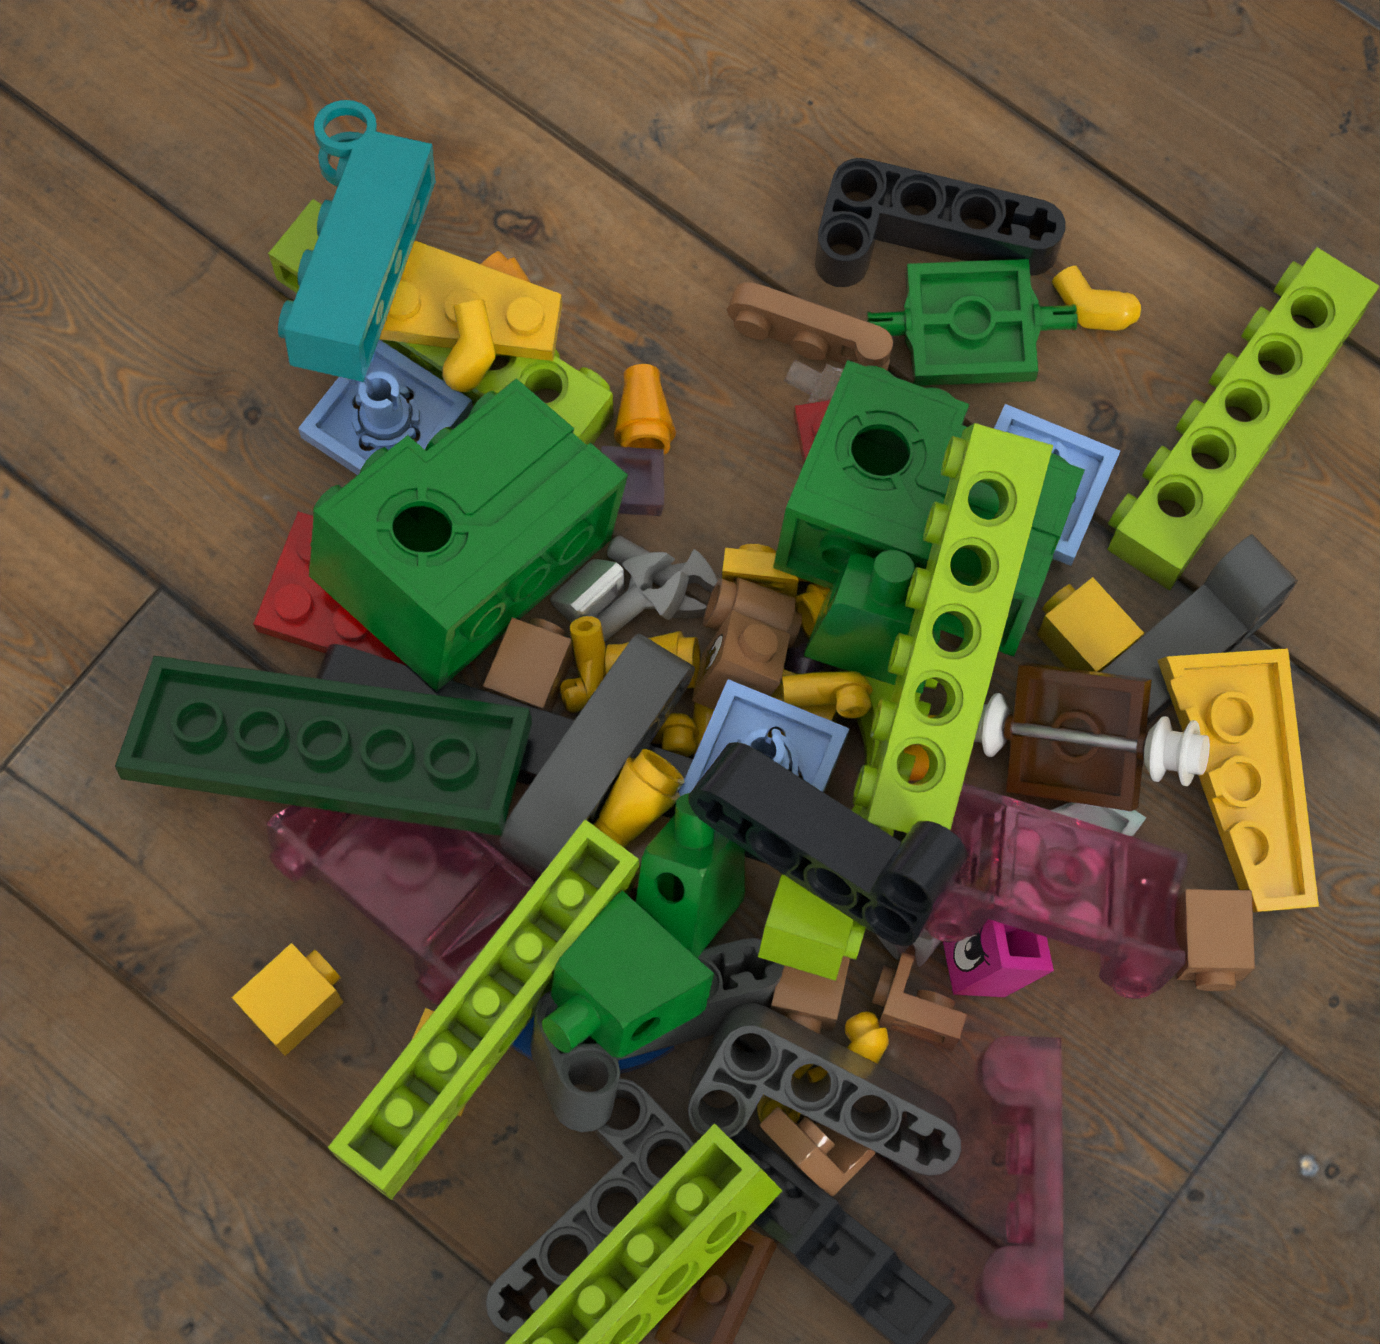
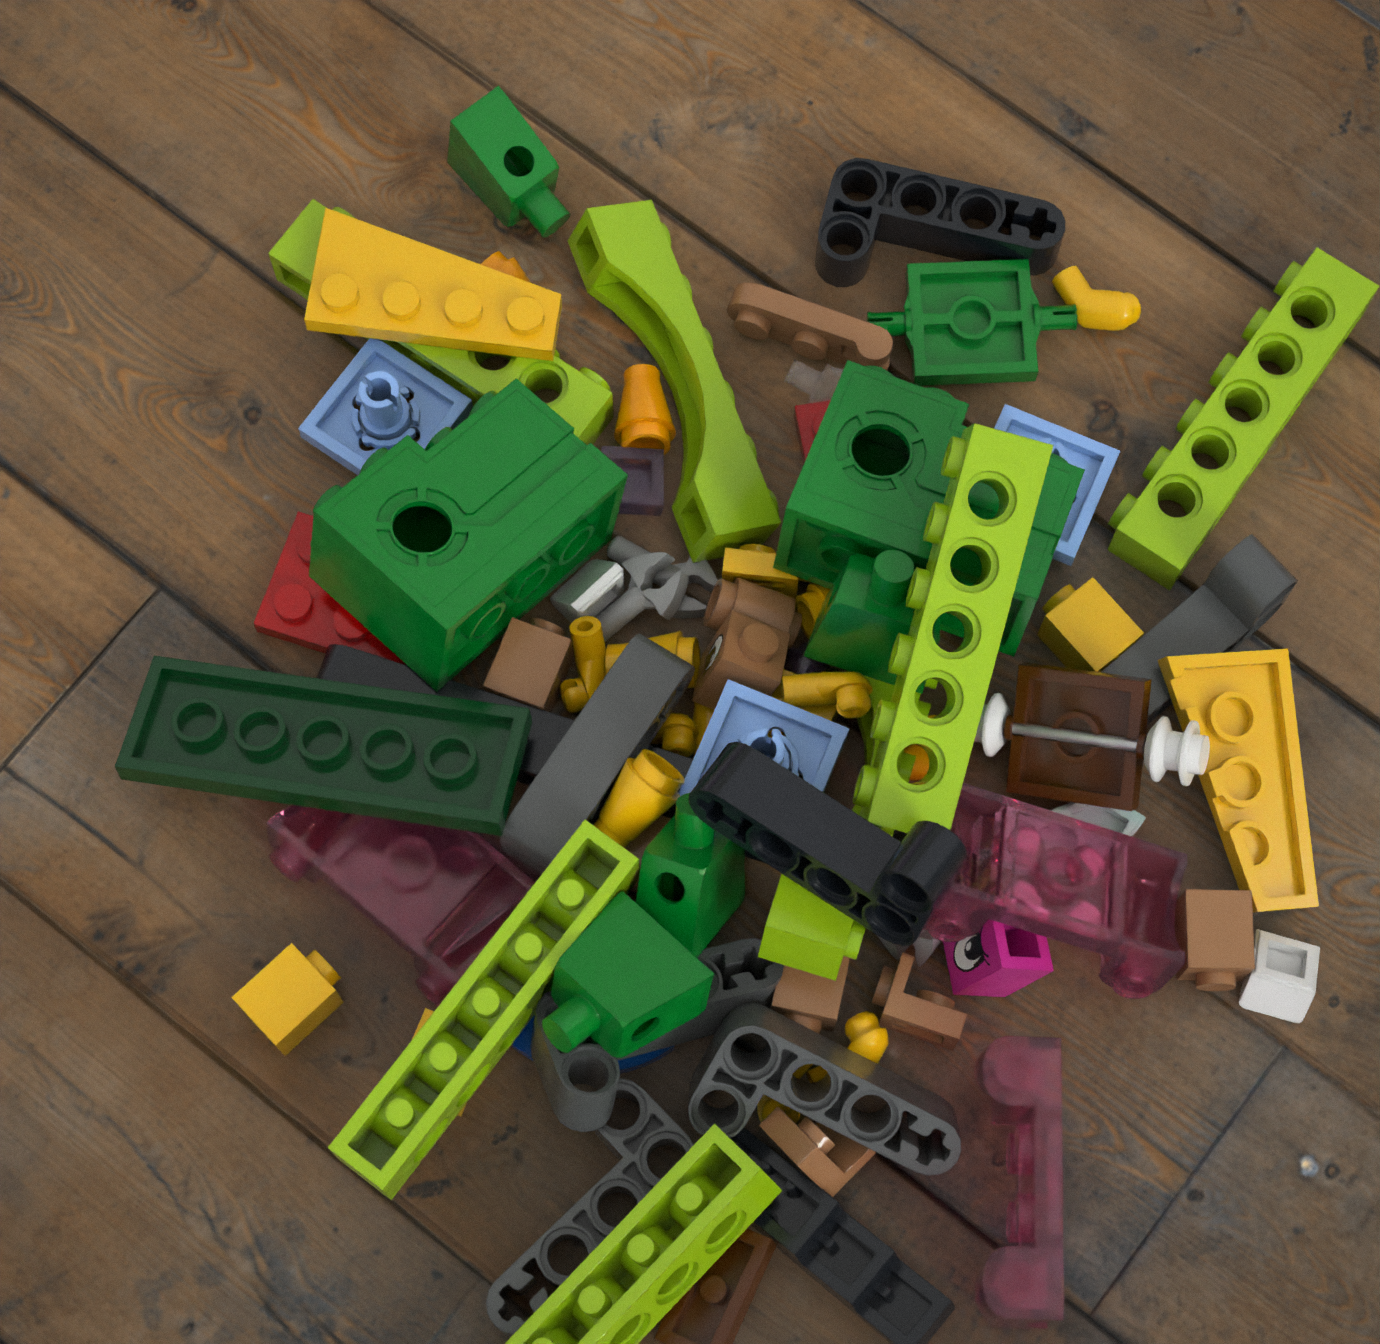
(360, 244): teal hinge -> none
(473, 350): yellow arm -> none
(506, 163): none -> green torso
(633, 272): none -> lime arch
(1282, 977): none -> white slope

